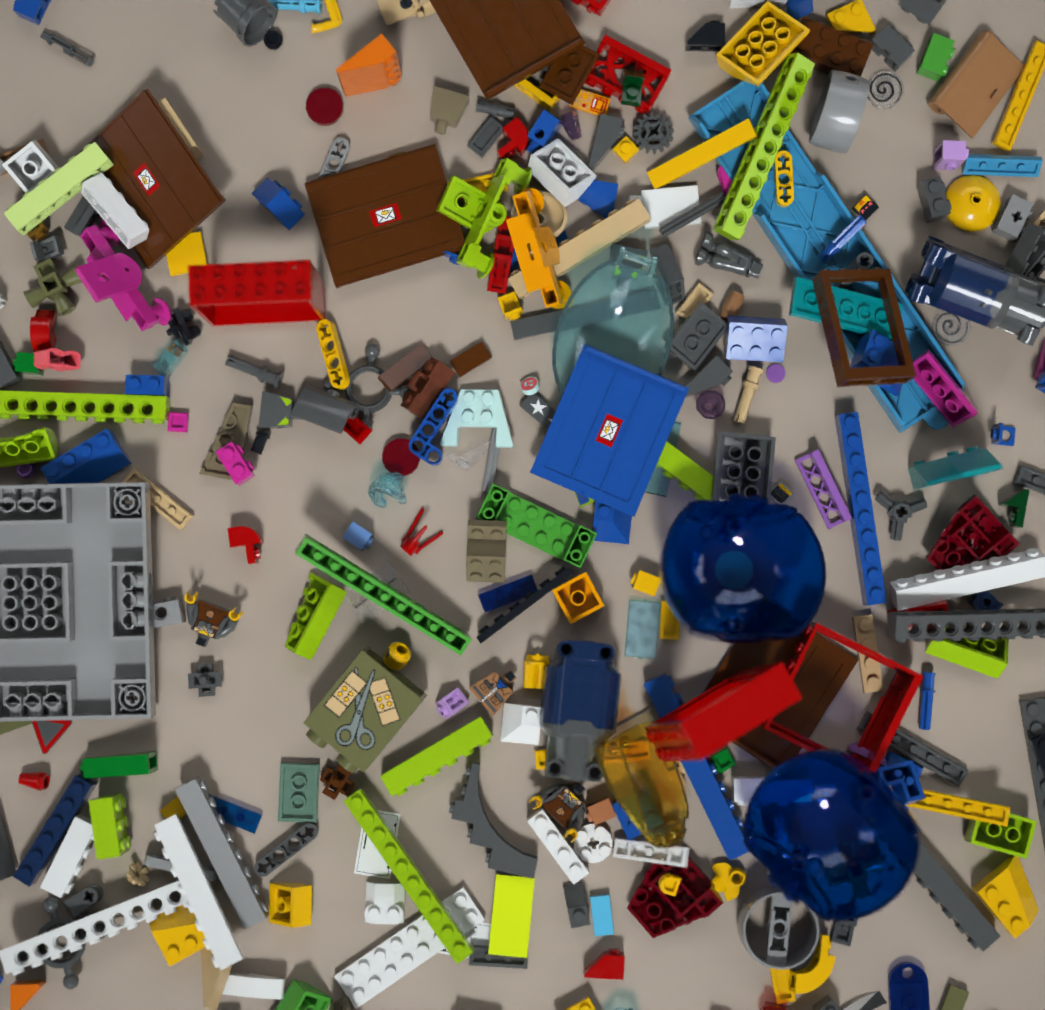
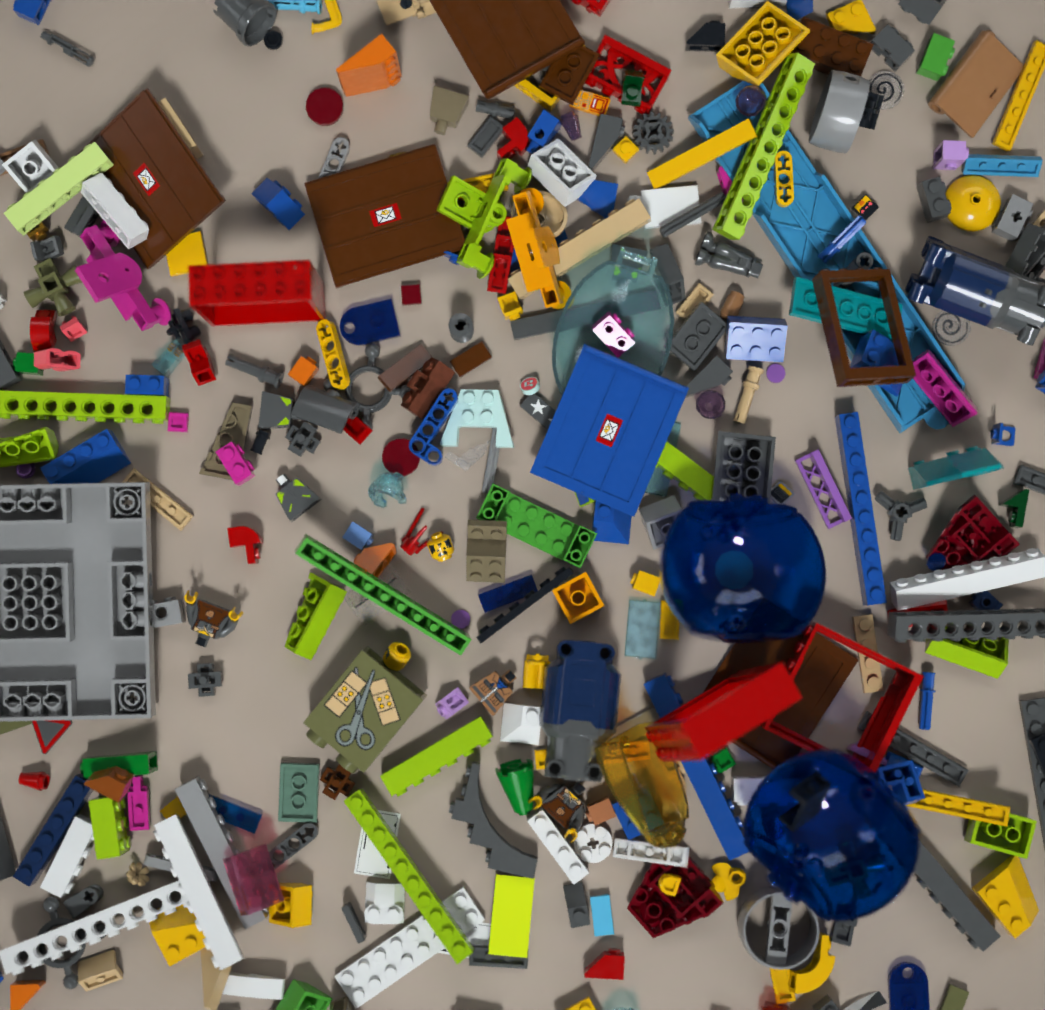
(73, 329): none -> coral tile
(98, 970): none -> tan panel
(111, 782): none -> dark orange slope
(138, 805): none -> dark pink hinge
(199, 362): none -> red brick
(253, 880): none -> clear pink brick
(295, 497): none -> dark grey torso
(302, 439): none -> dark grey piece
(304, 370): none -> orange brick
(354, 922): none -> dark grey tile
(372, 323): none -> clear blue tile
(375, 558): none -> orange slope
(411, 295): none -> dark red tile
(440, 546): none -> yellow head
(457, 320): none -> dark grey piece
(460, 619): none -> medium lavender piece
(518, 784): none -> green cone
(613, 333): none -> brick
(658, 518): none -> light grey slope
(751, 100): none -> clear purple hair
(810, 798): none -> black panel
(871, 111): none -> black hips
(936, 561): none -> clear blue piece

